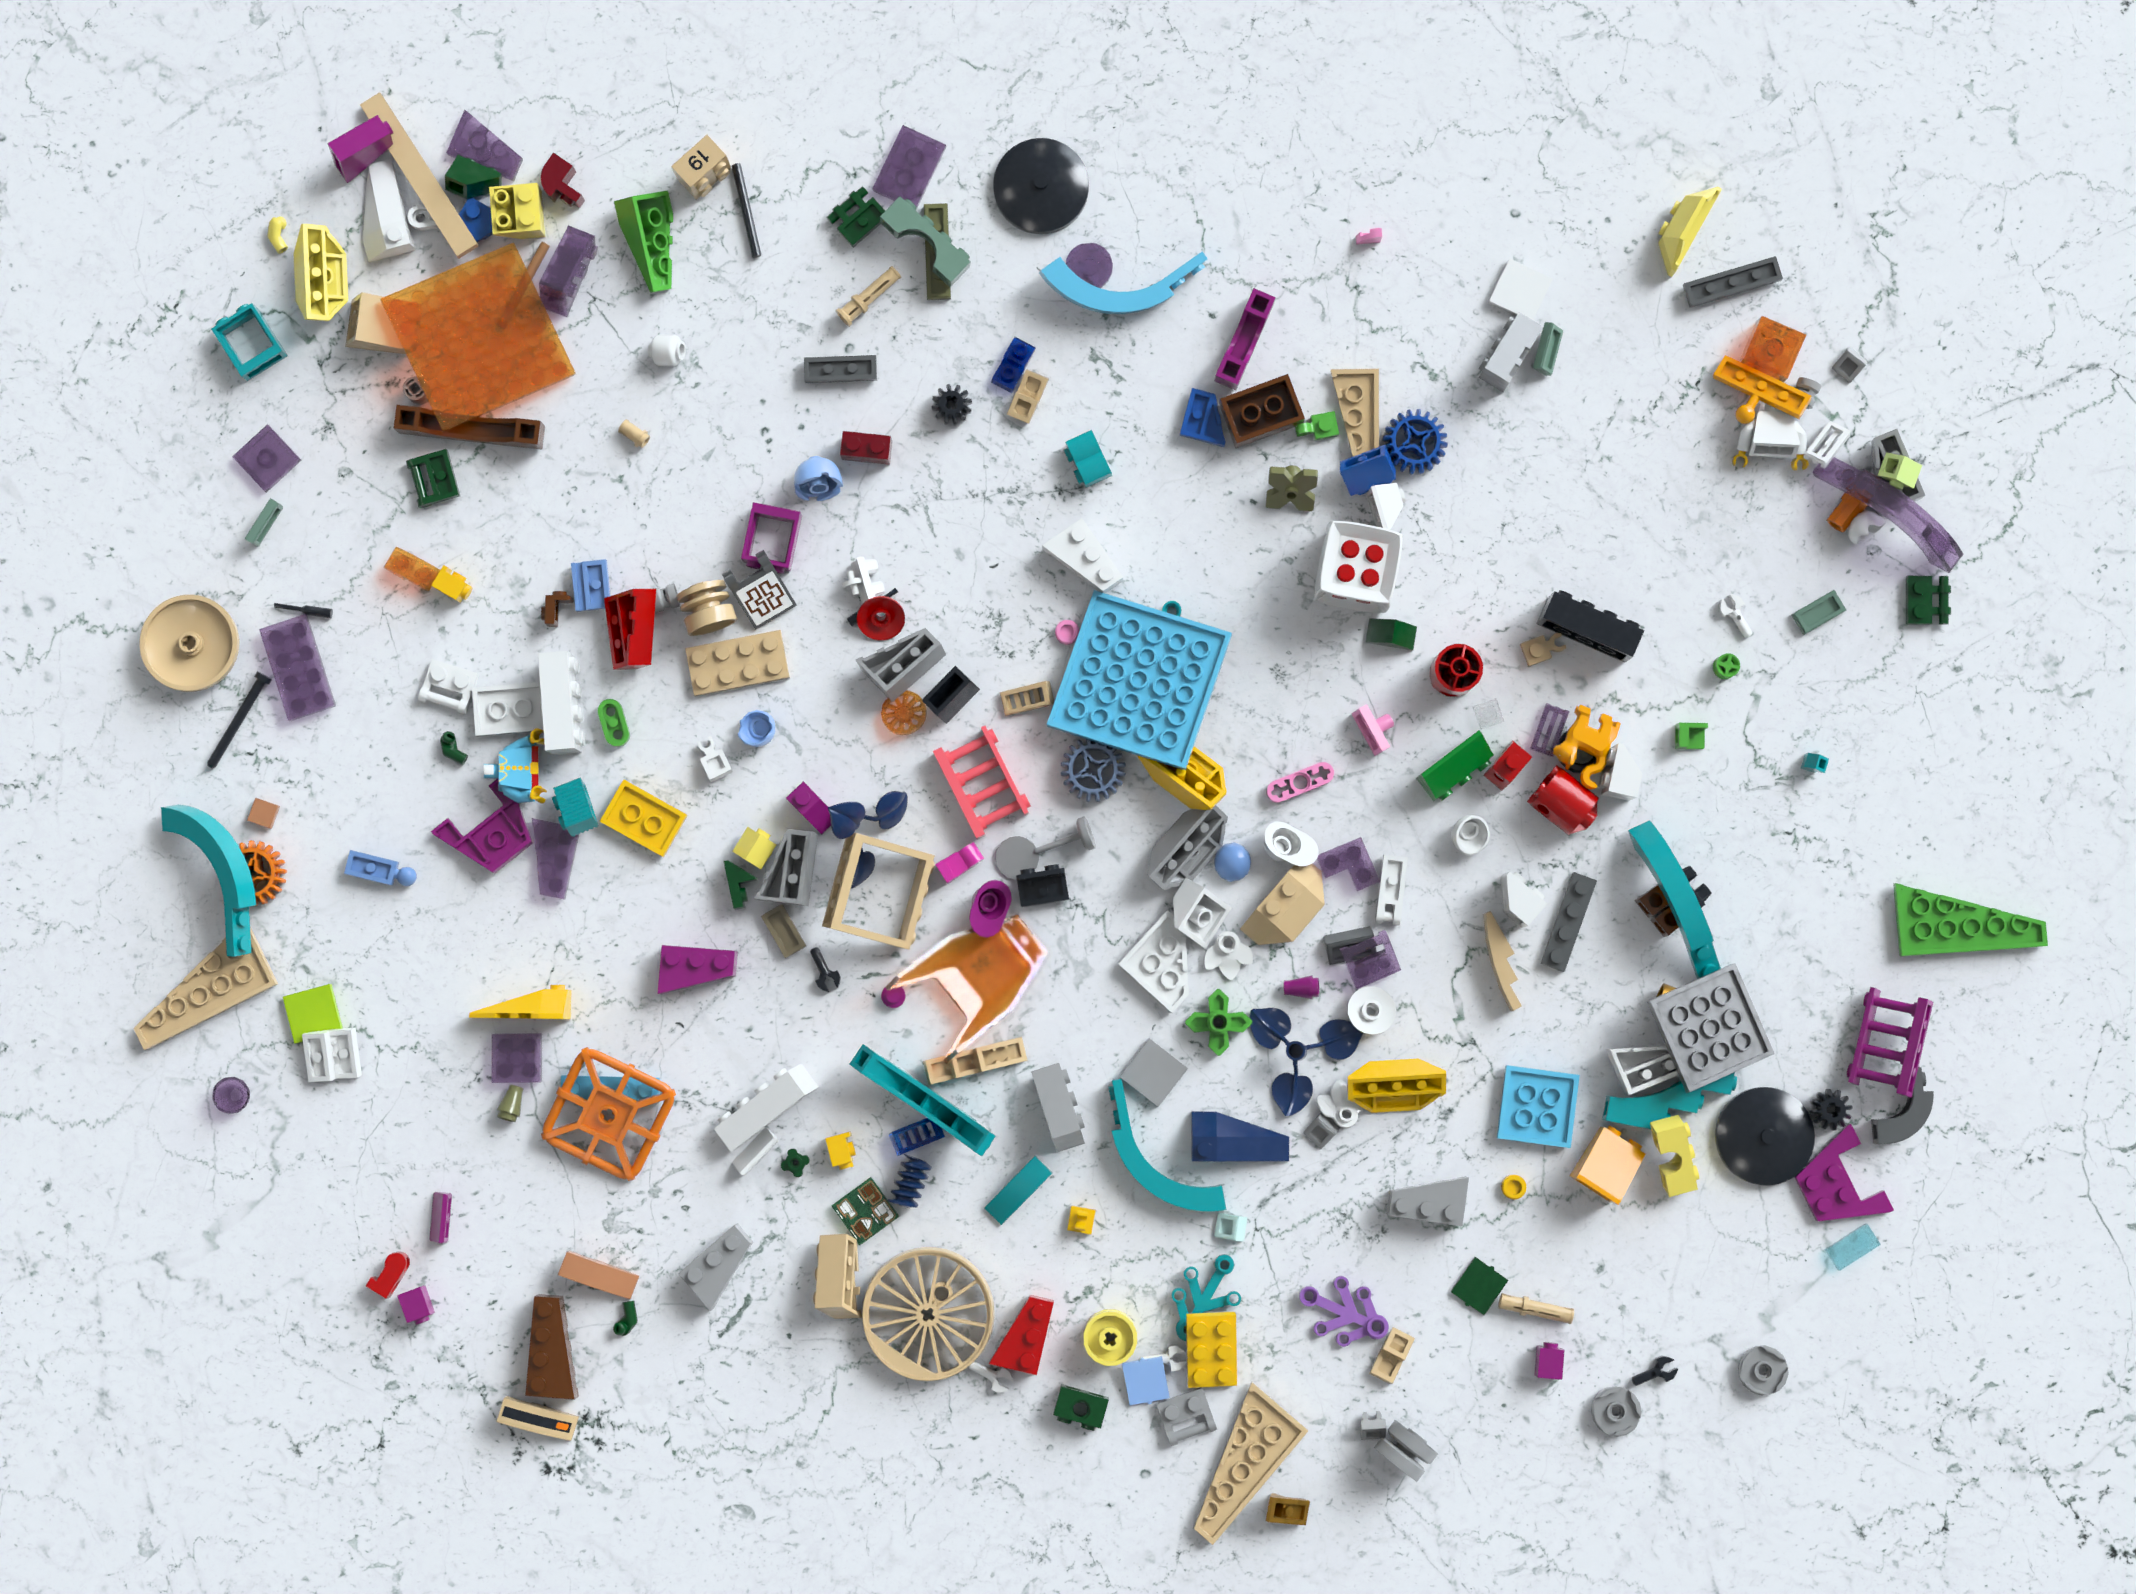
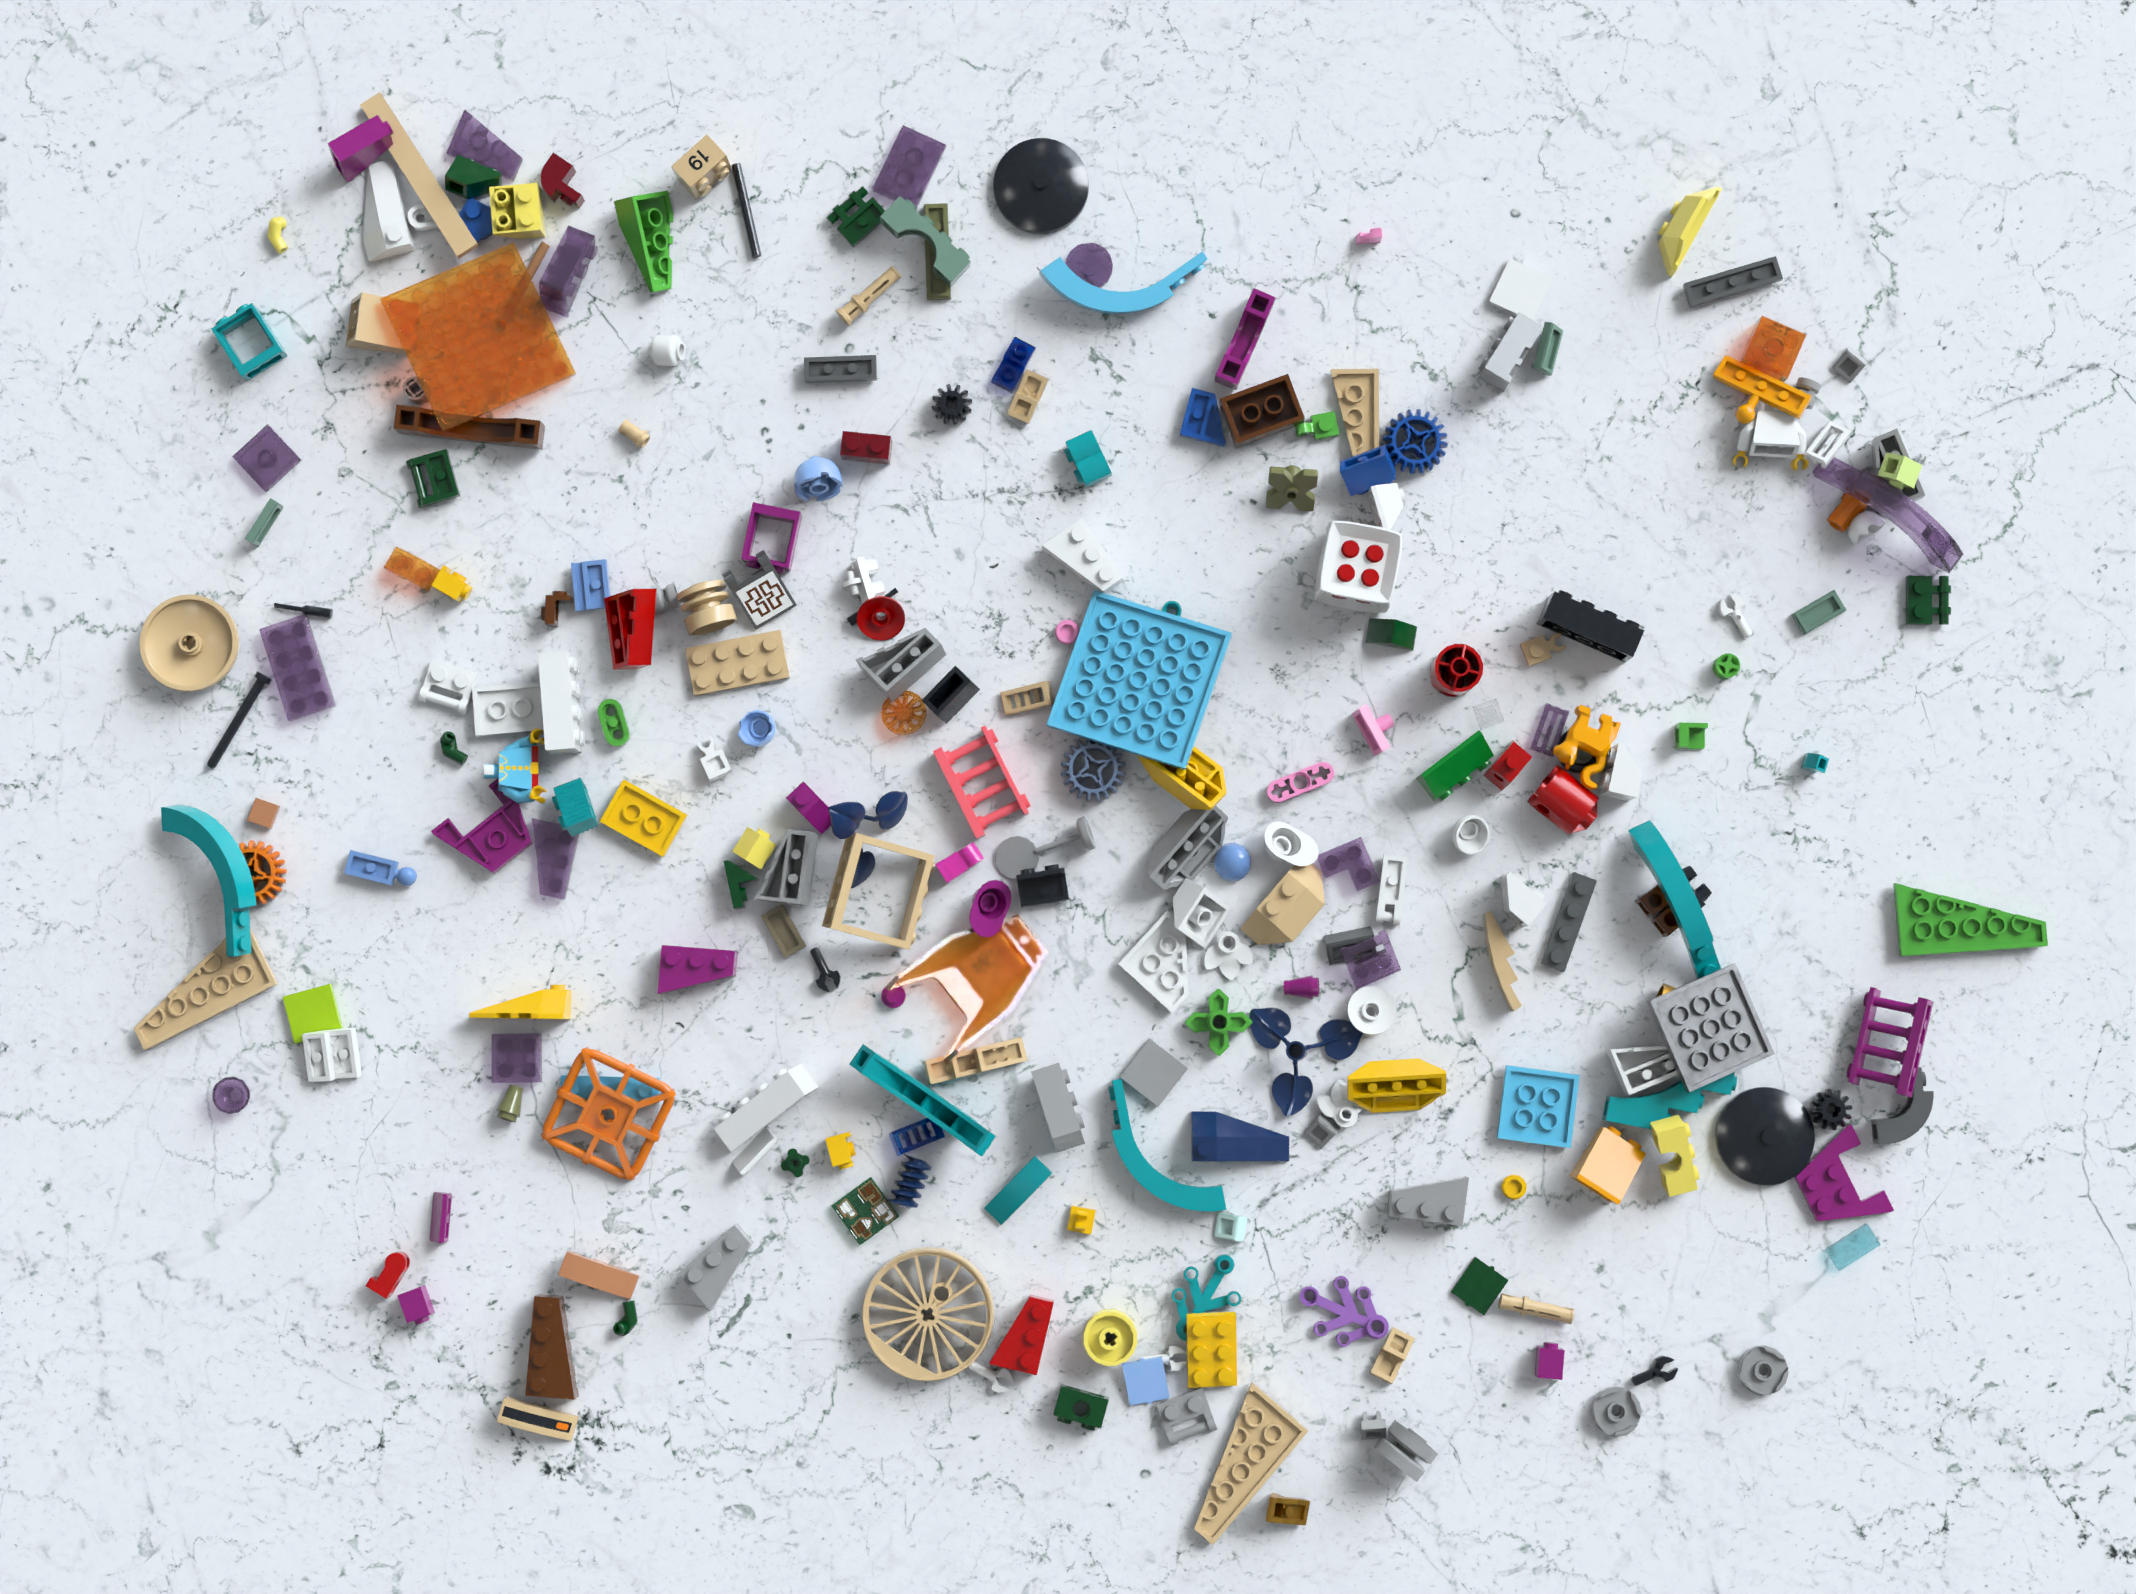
(319, 273): light yellow wedge -> none
(836, 1276): tan wedge -> none

